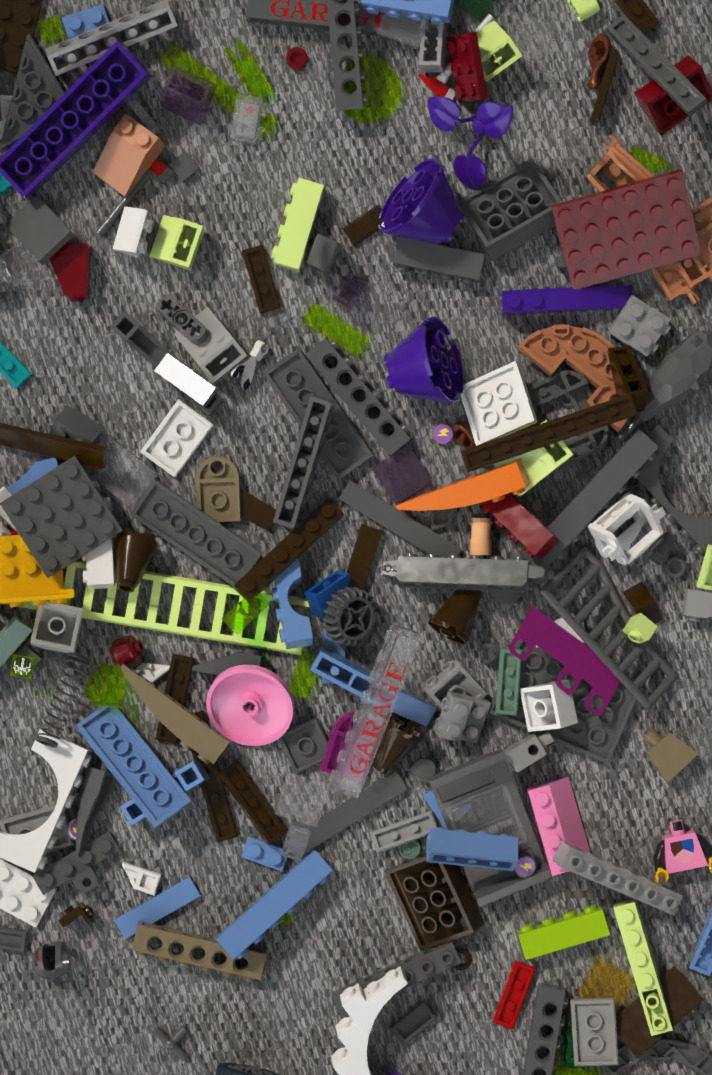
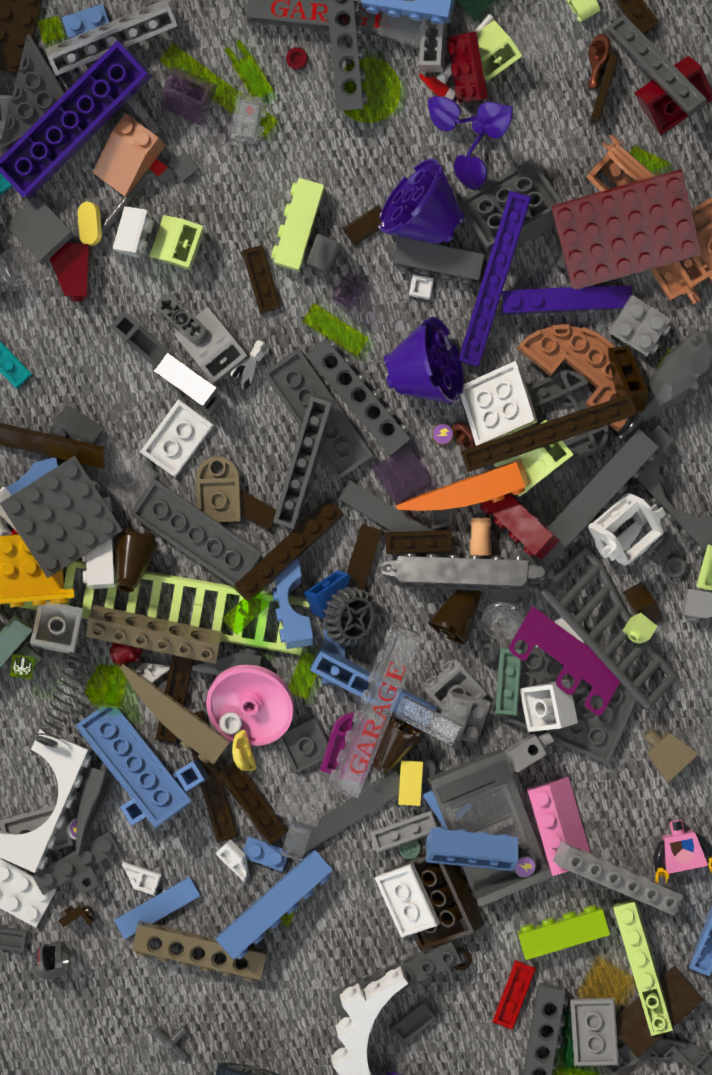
(89, 223): none -> light yellow tile
(154, 634): none -> dark tan brick
(230, 723): none -> white tile
(234, 859): none -> white tile
(242, 752): none -> light yellow tile
(407, 900): none -> white tile
(410, 782): none -> light yellow tile
(418, 542): none -> dark brown tile
(421, 287): none -> white tile
(428, 720): none -> clear tile
(494, 278): none -> dark purple tile
(501, 611): none -> clear tile

